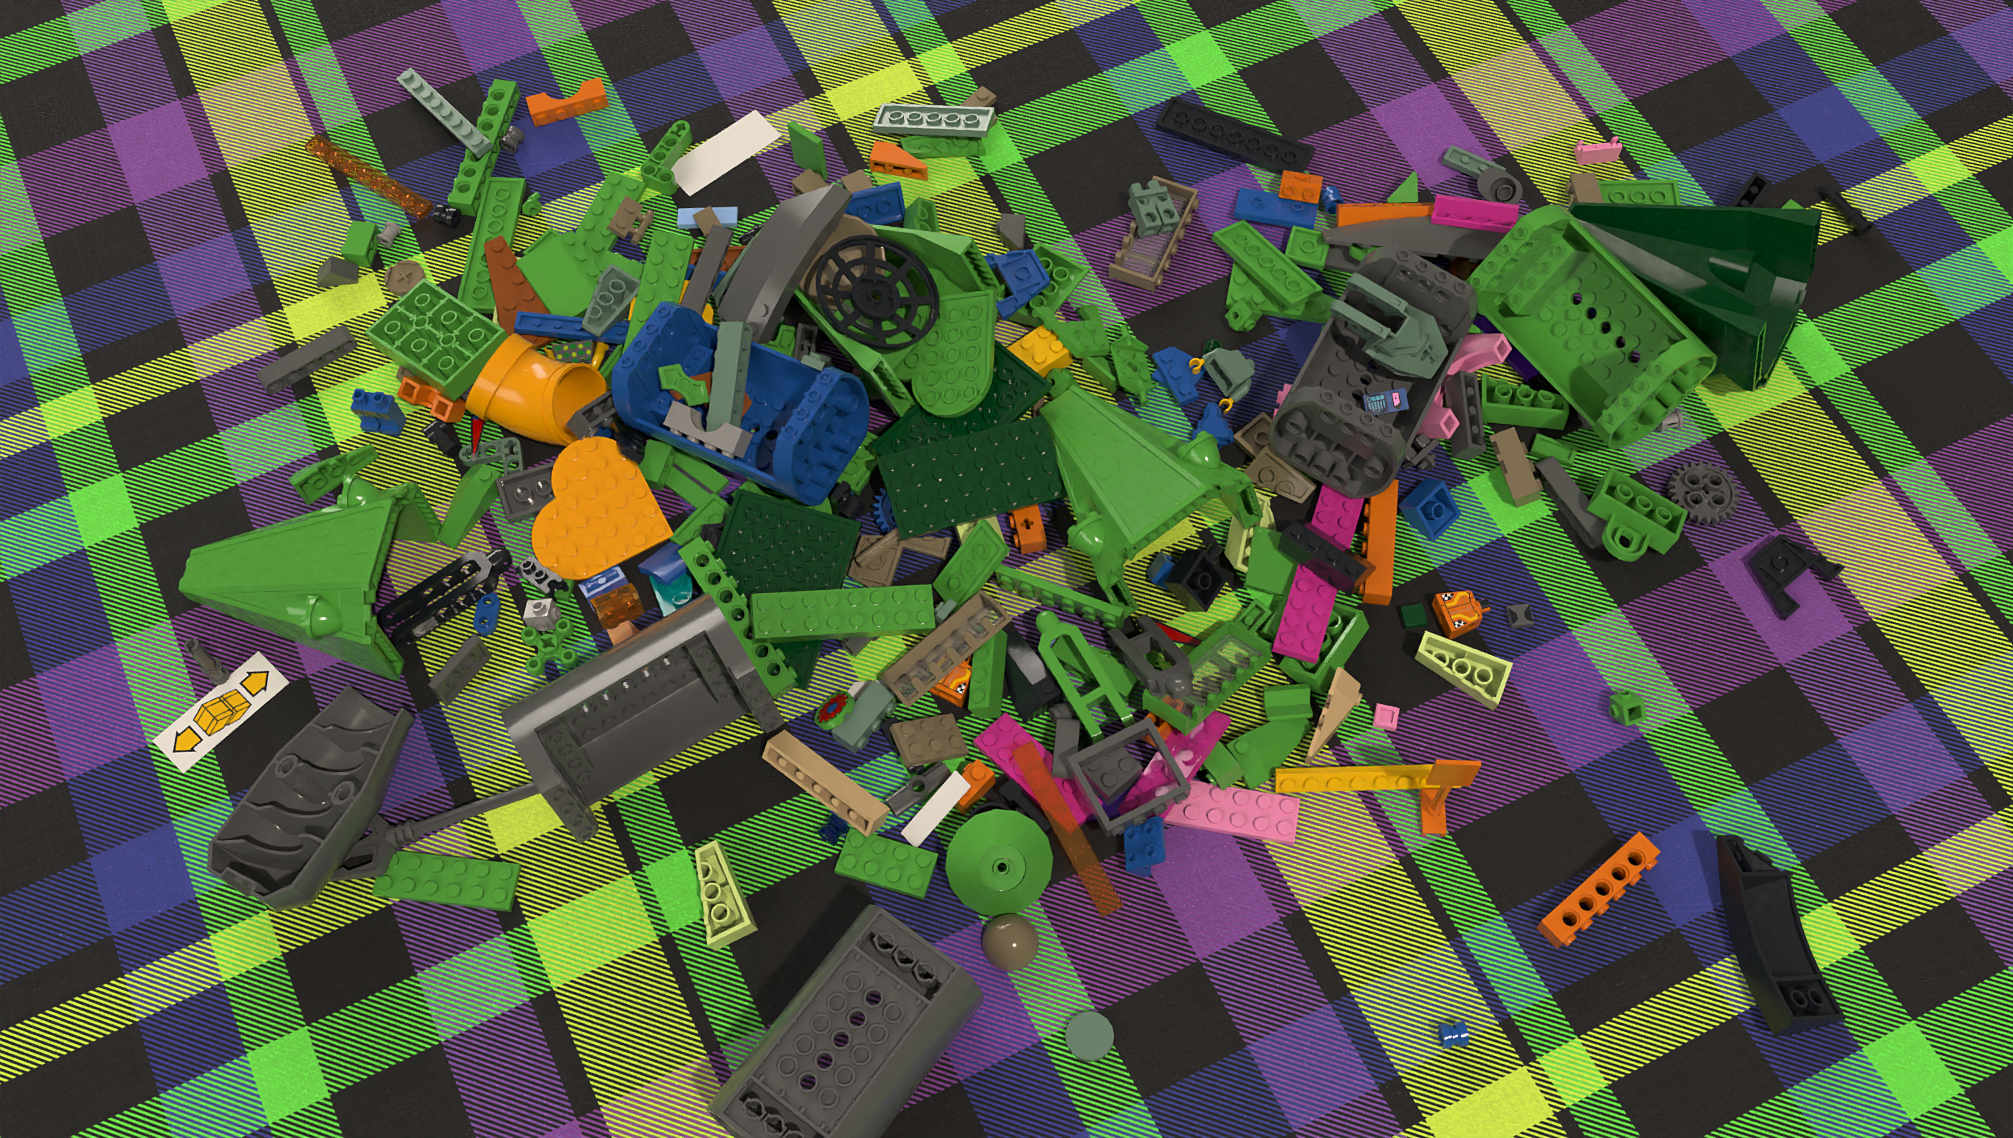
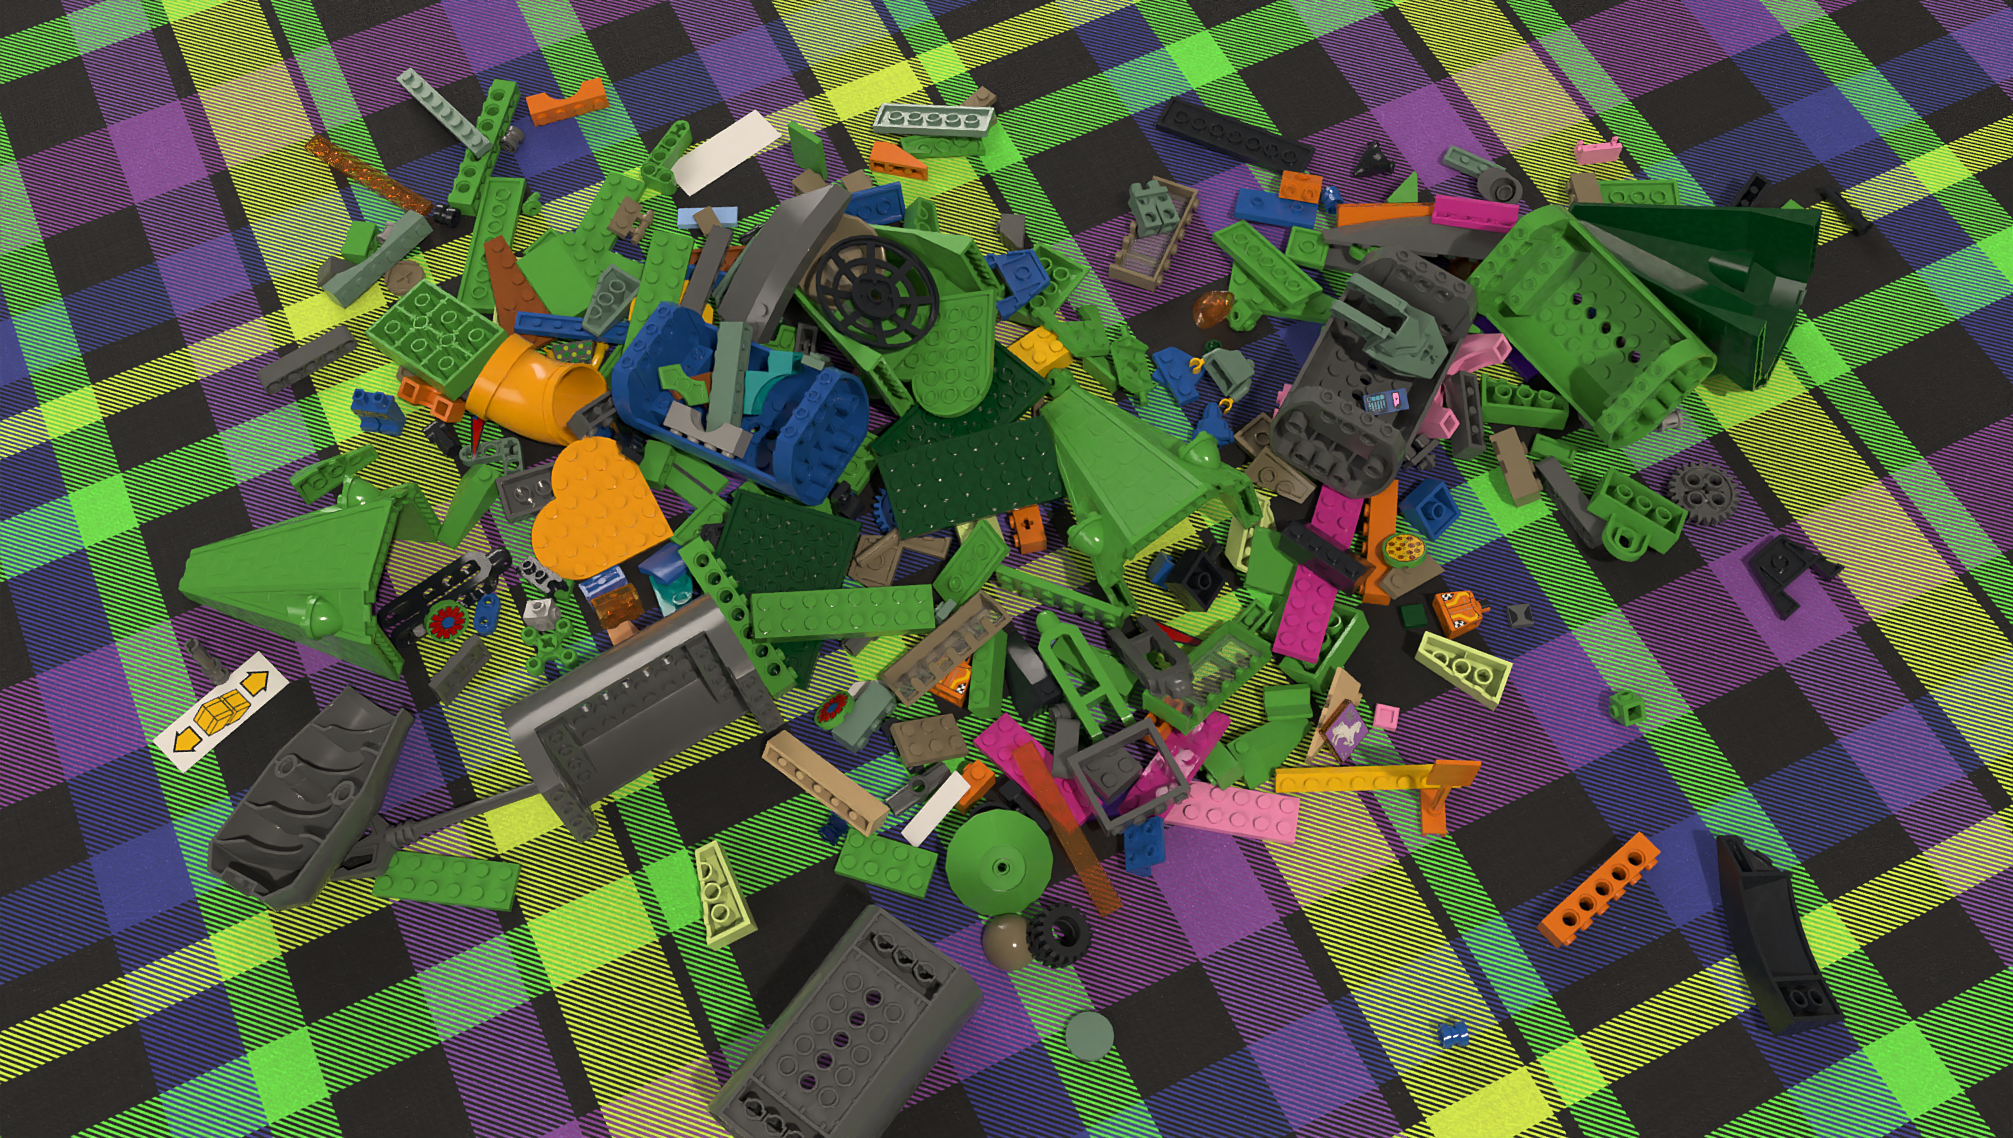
(351, 283): none -> sand green arch
(446, 620): none -> tile
(760, 383): none -> teal arch
(1074, 928): none -> black tyre
(1212, 308): none -> clear orange hat
(1343, 731): none -> tile
(1373, 162): none -> black hat
(1400, 581): none -> dark tan wing
(1404, 550): none -> tile

